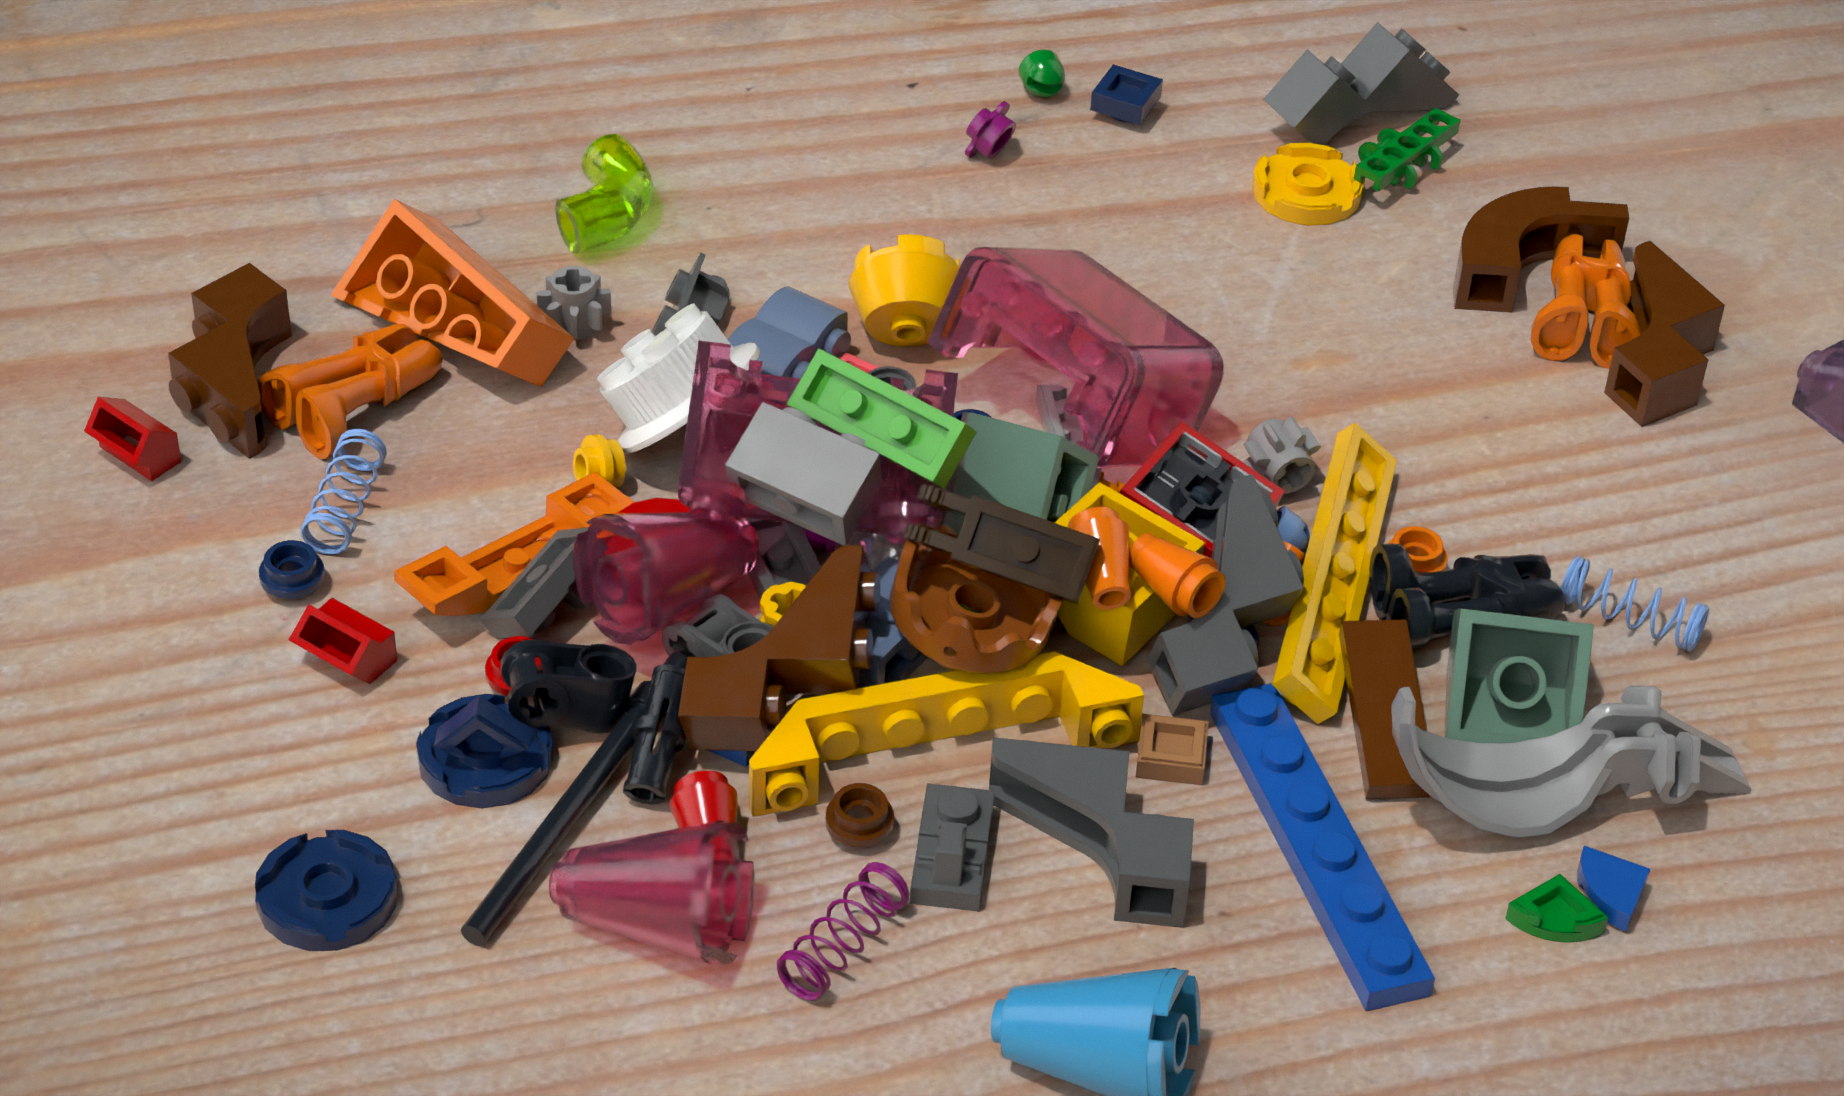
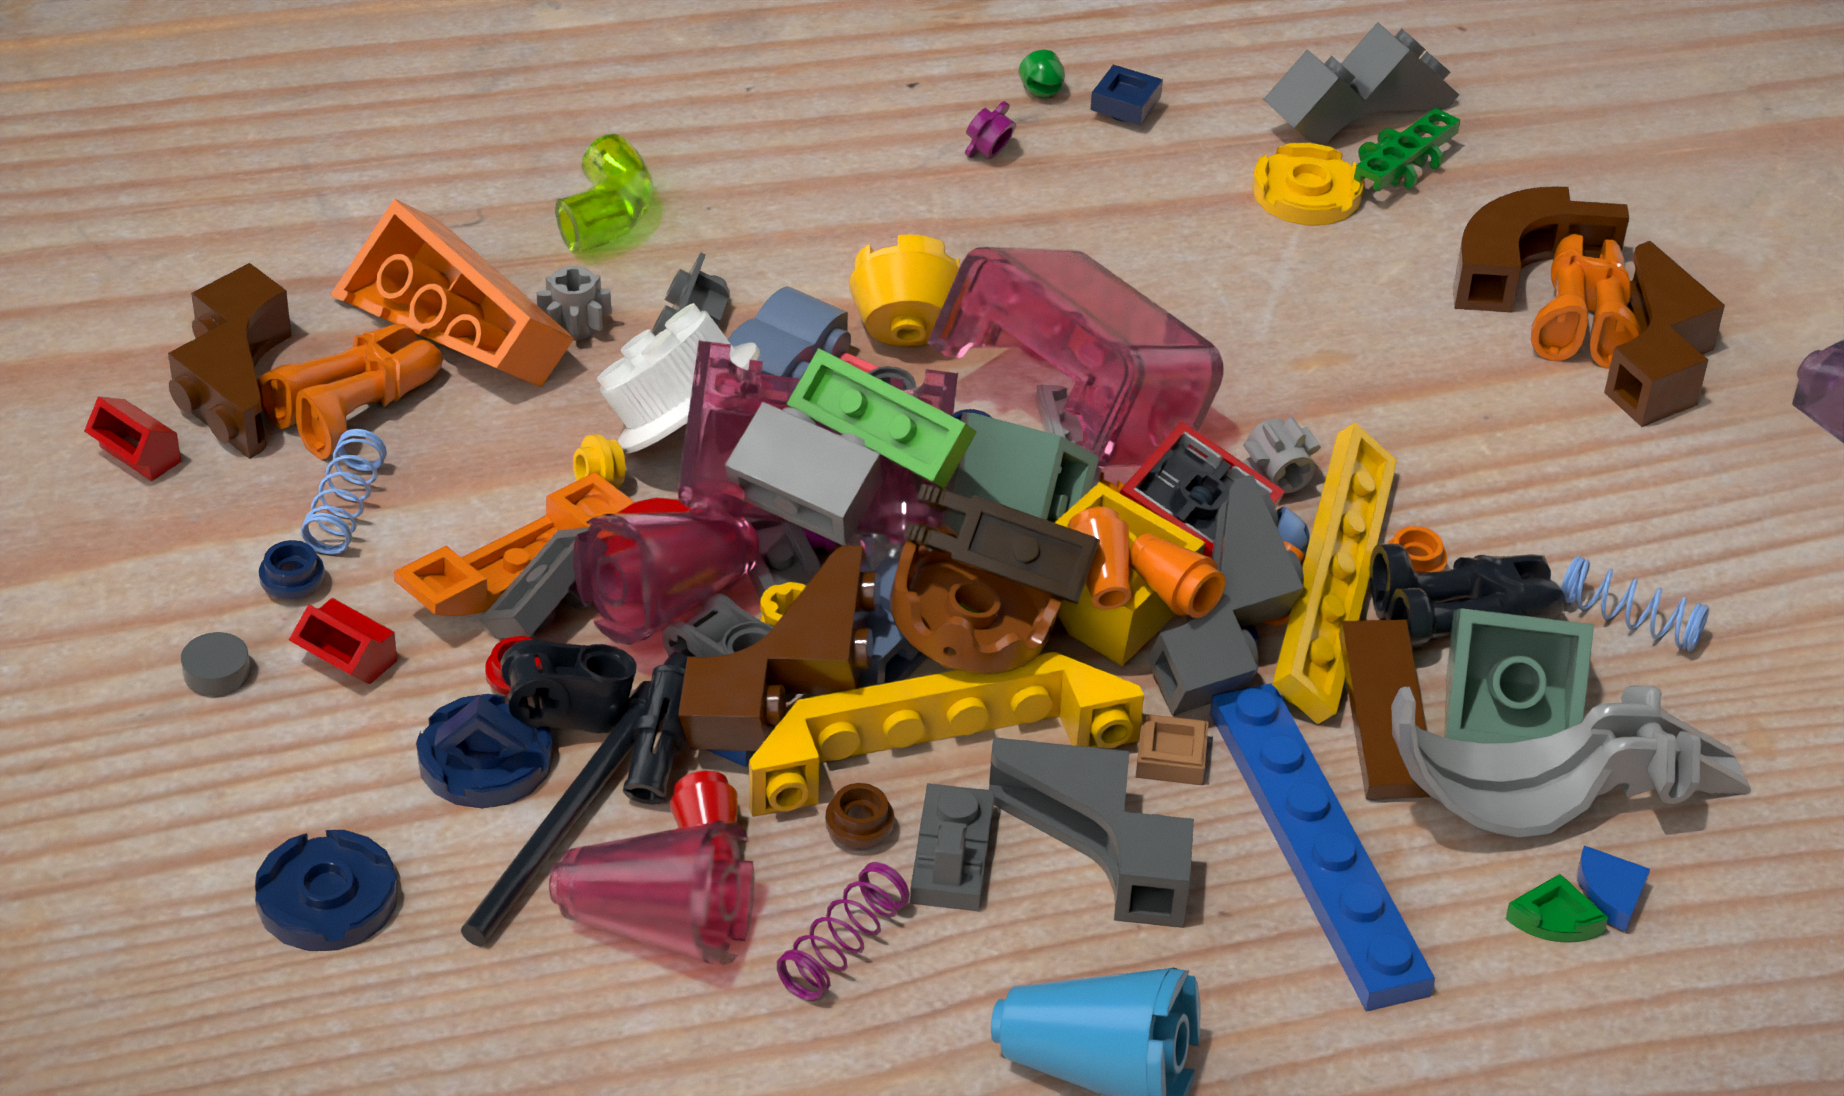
(215, 663): none -> dark grey tile

